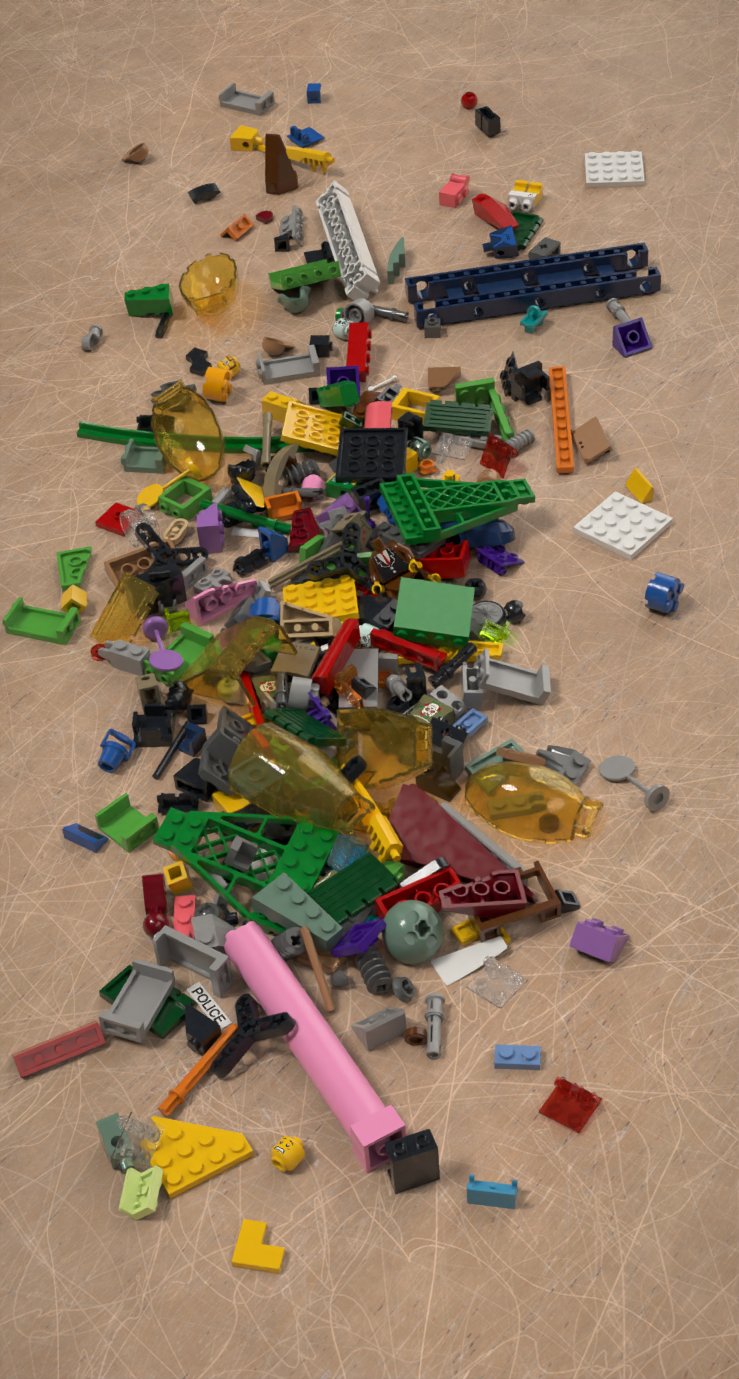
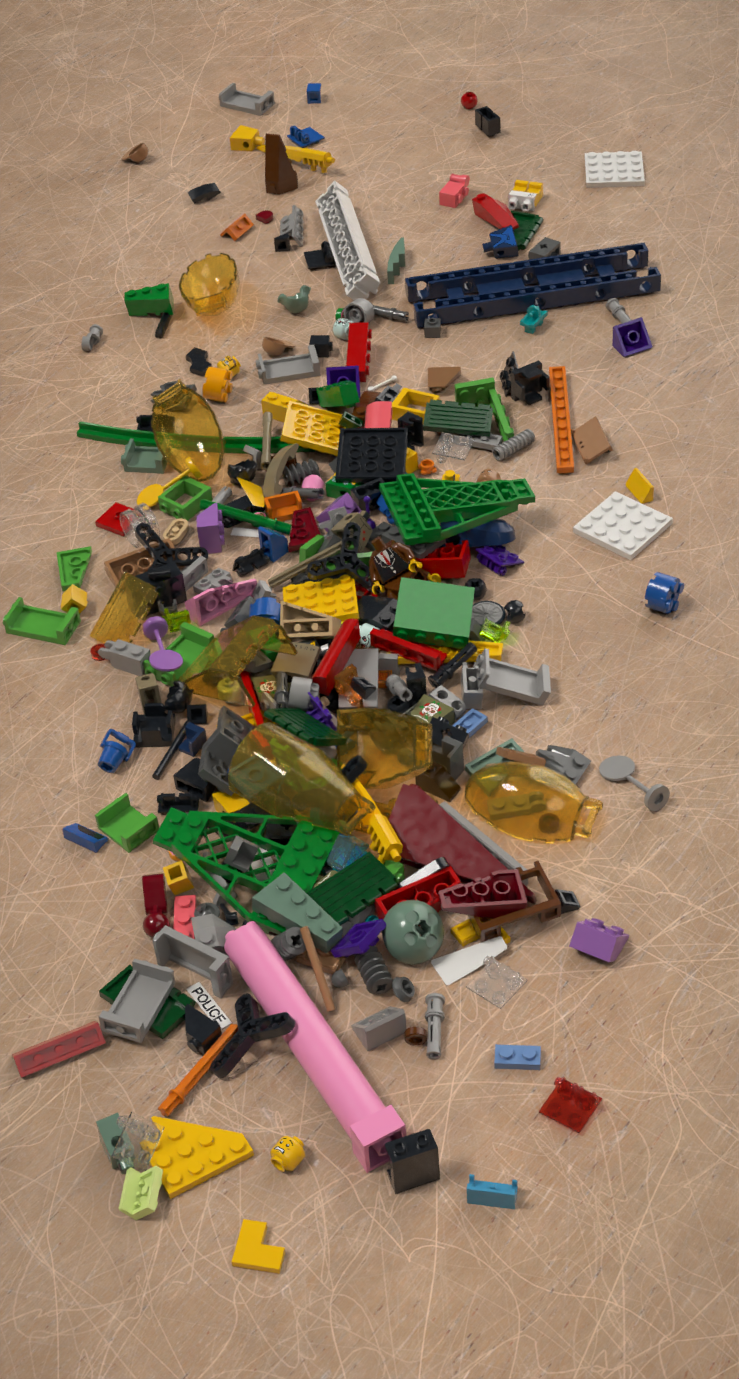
(242, 499): black hinge -> none
(304, 274): bright green panel -> none
(420, 446): sand green head -> none
(497, 454): clear red hinge -> none

